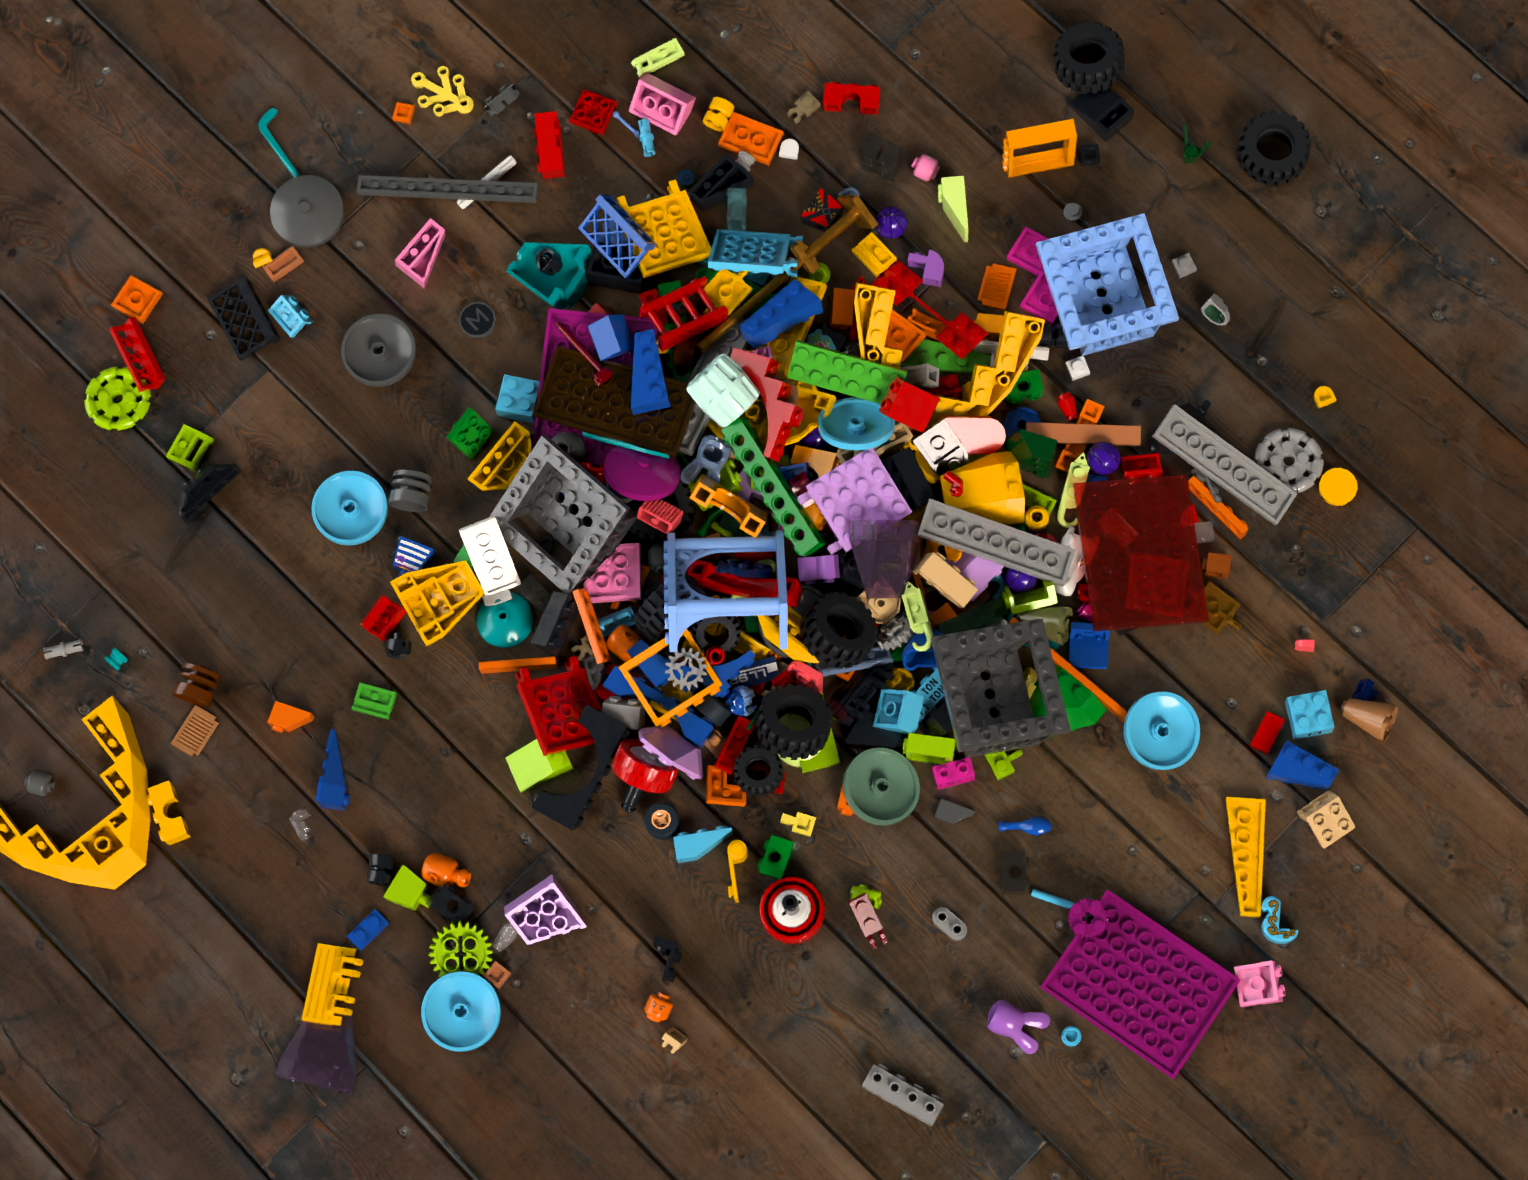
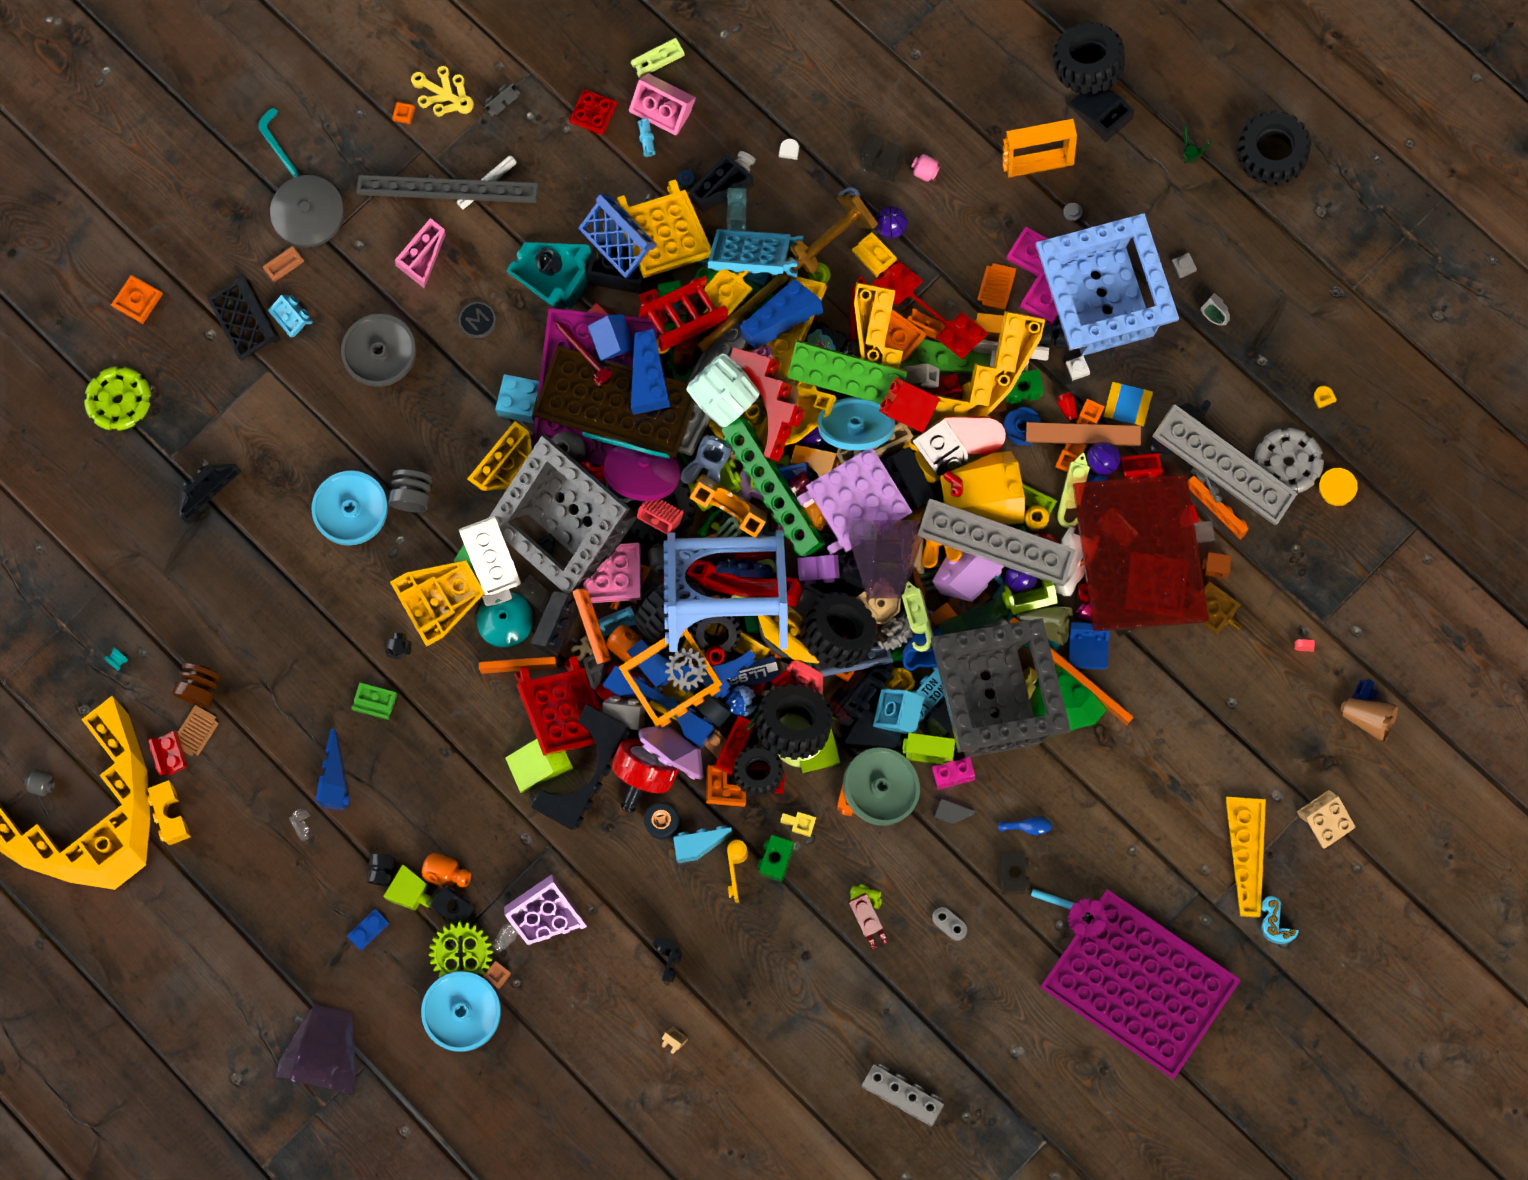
(63, 649): light grey pin -> none
(142, 355): red fence -> none
(168, 754): none -> red bracket
(185, 444): lime plate -> none
(261, 257): yellow plate -> none
(288, 718): orange slope -> none
(329, 986): yellow hinge -> none
(383, 618): red bracket -> none
(412, 556): blue torso -> none
(467, 432): green plate -> none
(549, 145): red wedge -> none
(615, 114): medium blue hinge -> none
(658, 1007): orange head -> none
(717, 115): yellow wheel -> none
(730, 527): none -> sand green tile
(751, 137): orange plate -> none
(792, 910): red wheel -> none
(805, 105): dark tan plate -> none
(822, 212): torso -> none
(836, 94): red arch -> none
(841, 309): orange hinge -> none
(932, 266): medium lavender brick -> none
(946, 579): tan wedge -> none
(953, 199): yellowish green slope -> none
(1001, 764): lime hinge -> none
(1008, 1021): medium lavender piece -> none
(1033, 452): dark green wedge -> none
(1071, 1036): medium azure plate -> none
(1089, 154): black plate -> none
(1128, 404): none -> sticker
(1161, 730): medium azure dish -> none
(1259, 983): bright pink plate -> none
(1267, 732): red tile -> none
(1302, 768): blue wedge -> none
(1309, 714): medium azure brick -> none

